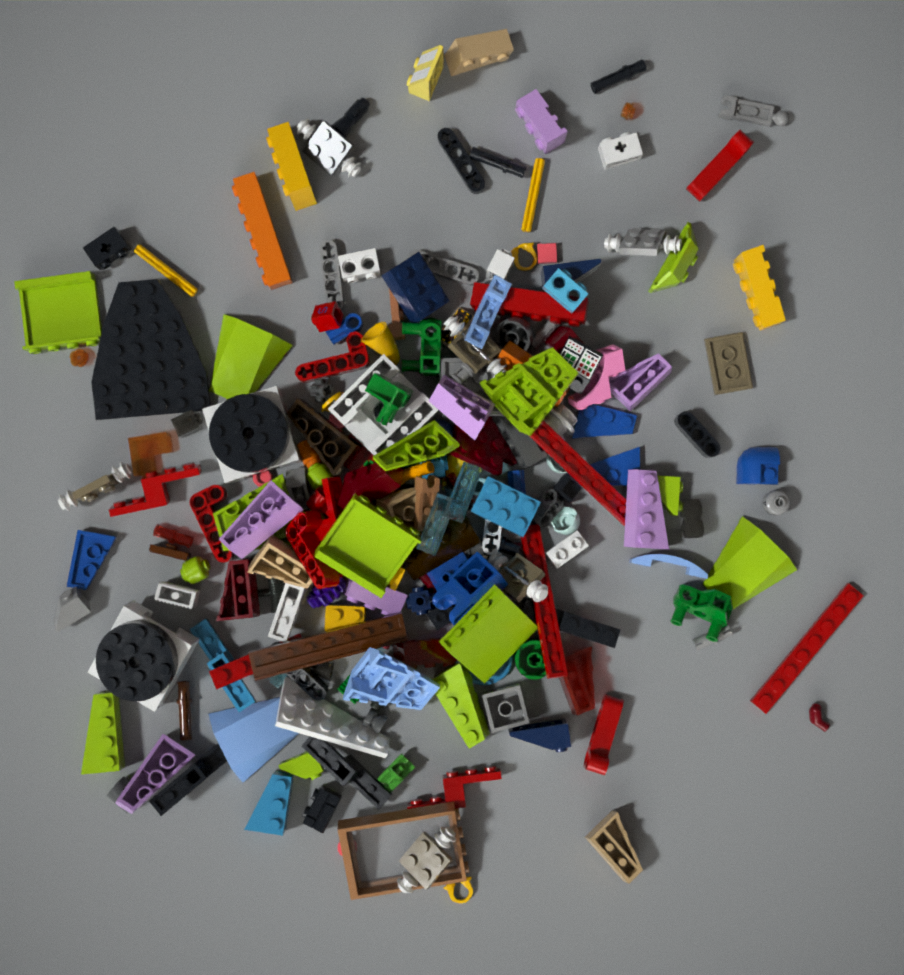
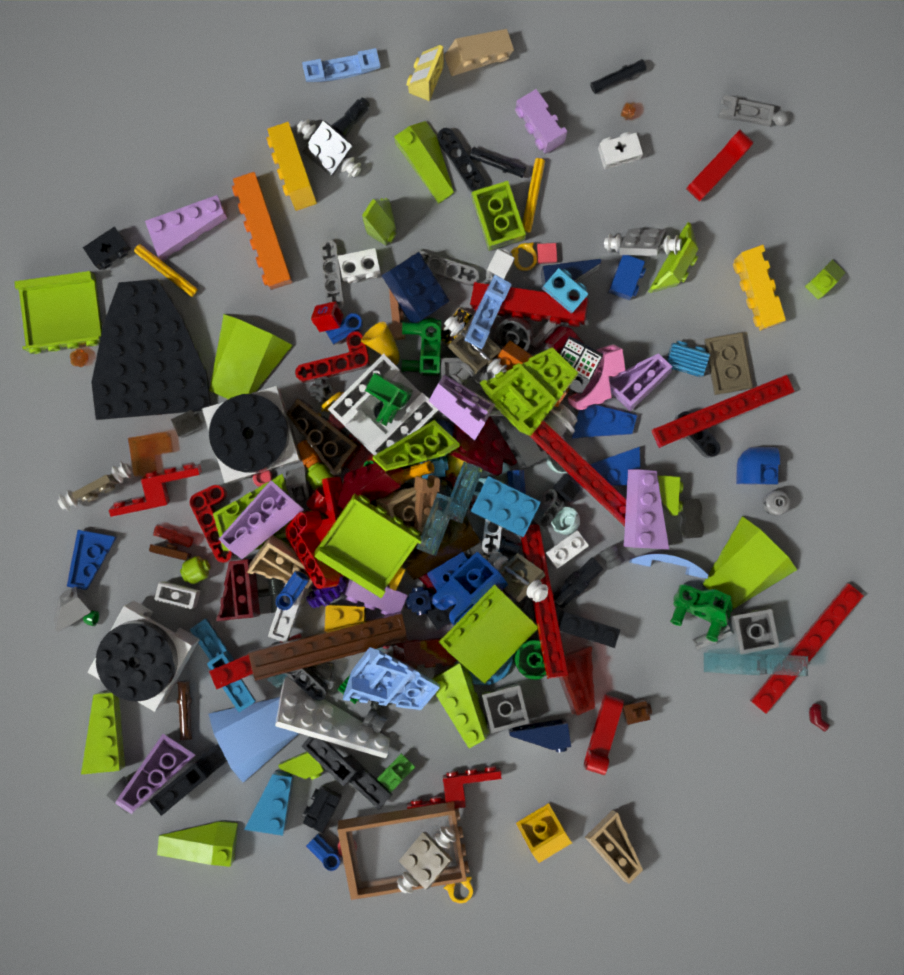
(91, 618): none -> green hinge
(181, 226): none -> lavender wedge
(202, 844): none -> lime wedge
(292, 589): none -> blue piece
(323, 850): none -> blue piece
(341, 67): none -> light blue slope
(380, 220): none -> lime wedge
(424, 154): none -> lime wedge
(498, 215): none -> lime brick
(543, 833): none -> yellow slope
(577, 582): none -> black piece
(612, 556): none -> dark grey wheel
(627, 276): none -> blue brick
(636, 711): none -> reddish brown brick
(688, 359): none -> dark azure brick
(722, 411): none -> red plate
(754, 631): none -> light grey brick
(756, 664): none -> clear light blue bracket
(825, 279): none -> lime slope

